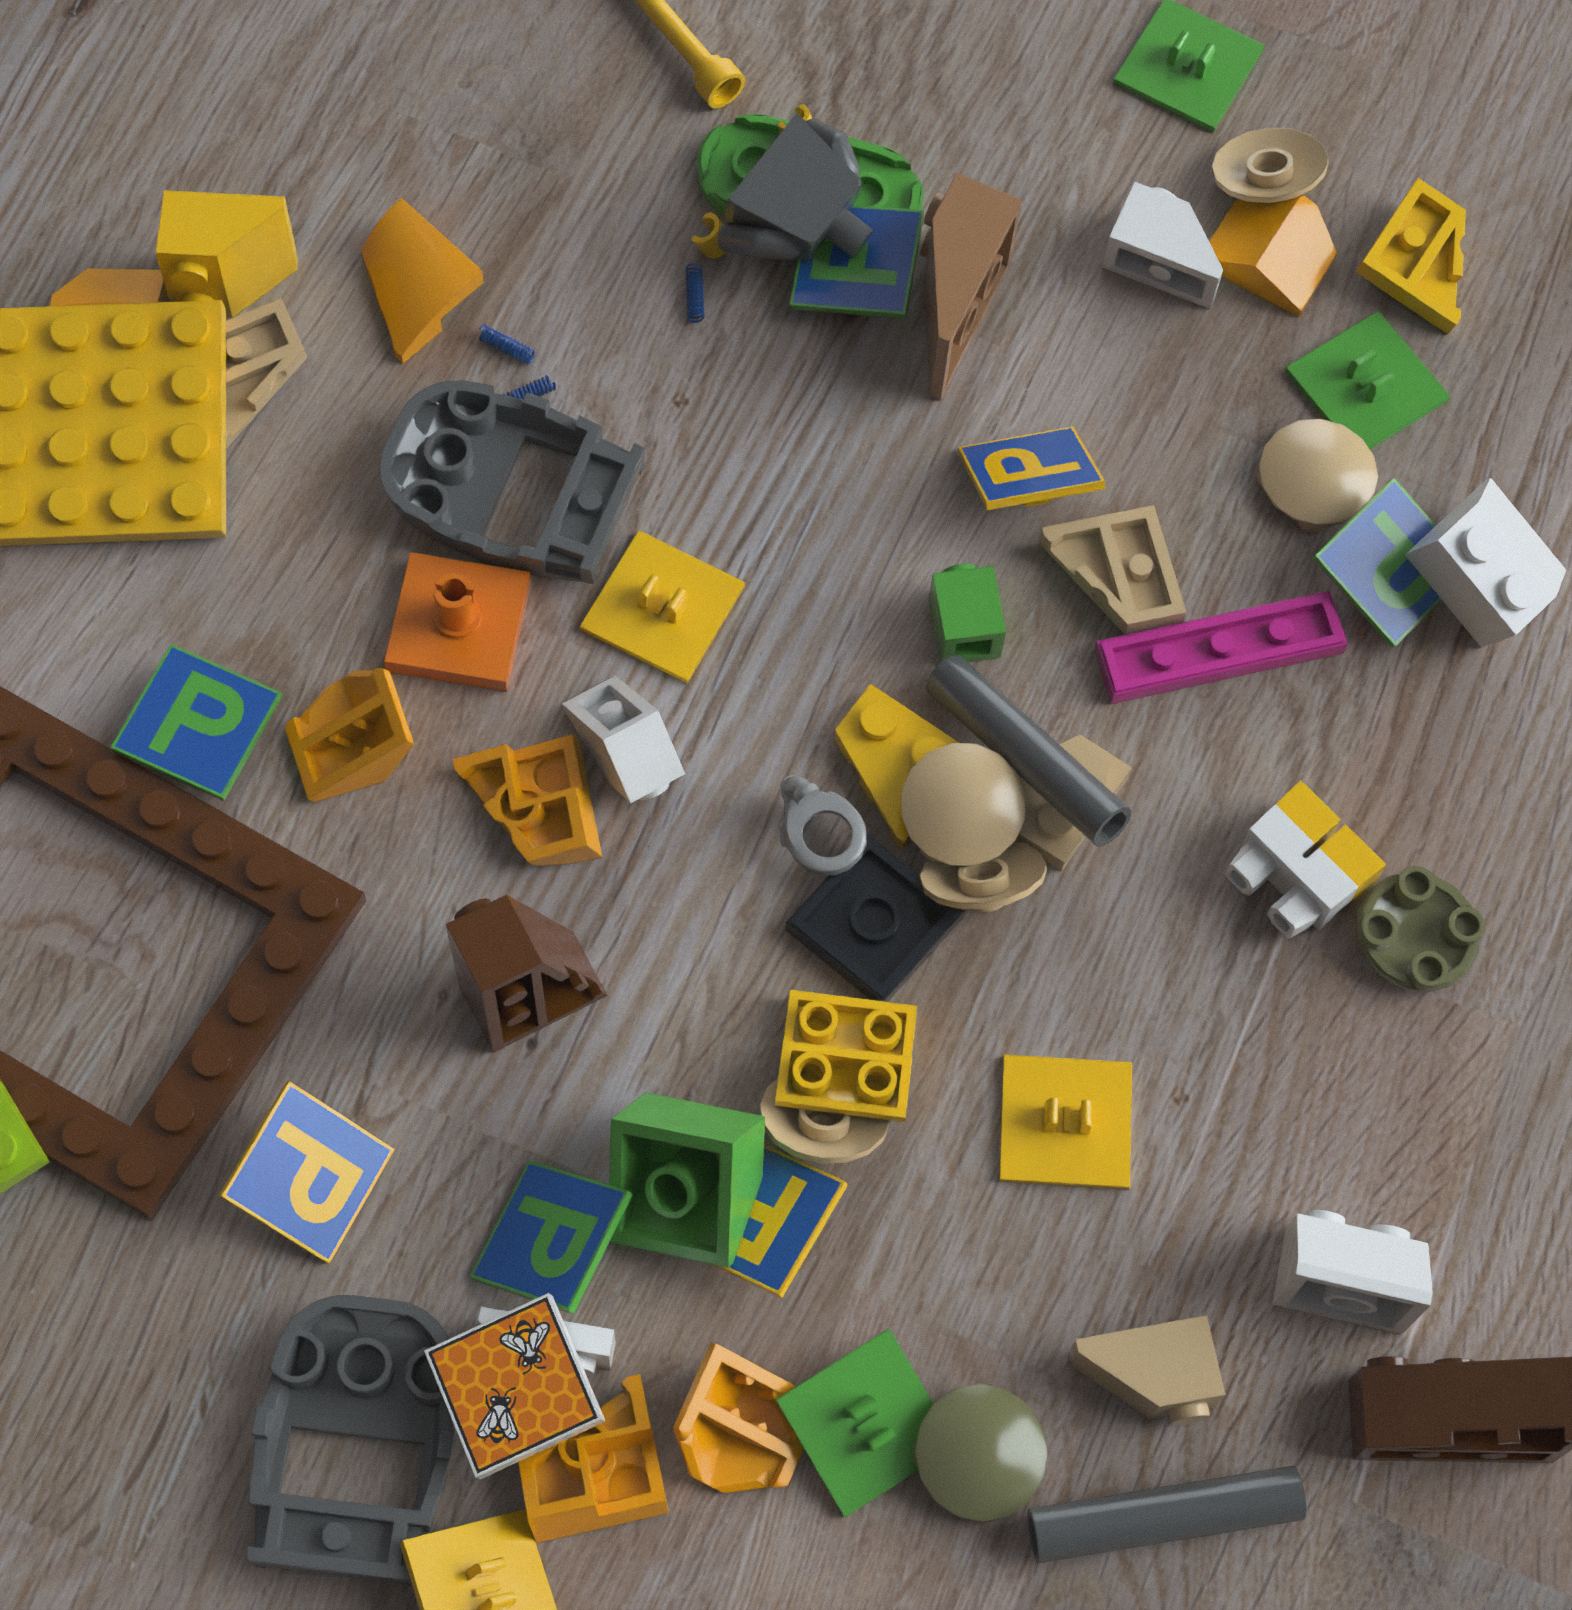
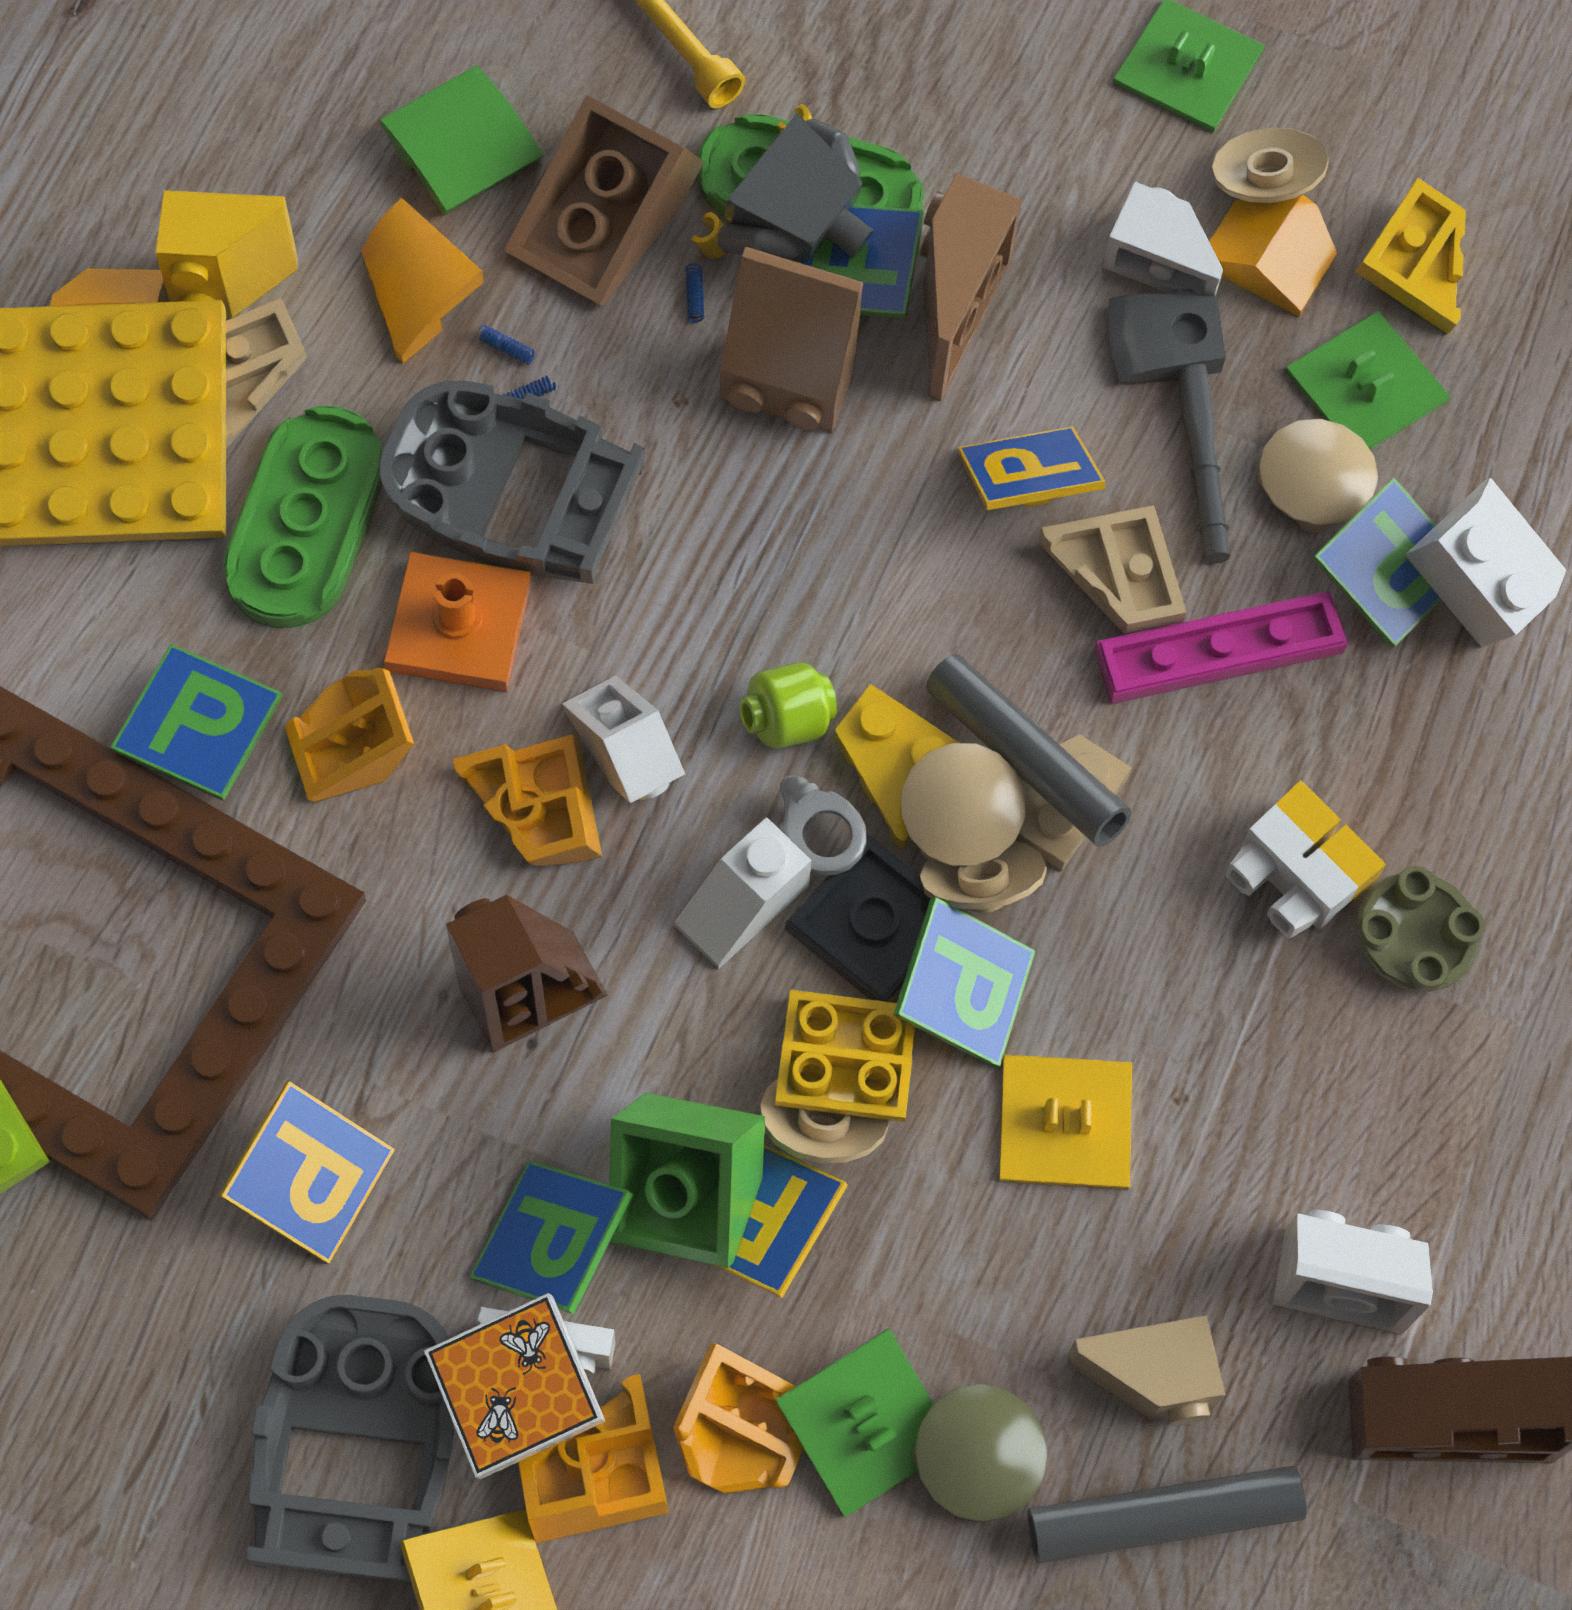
(304, 517): none -> bright green tile
(461, 139): none -> bright green slope
(602, 201): none -> medium nougat slope
(662, 606): yellow piece -> none
(744, 893): none -> white slope
(788, 705): none -> lime head
(790, 341): none -> medium nougat slope
(964, 982): none -> piece
(967, 613): bright green brick -> none
(1180, 339): none -> dark grey piece

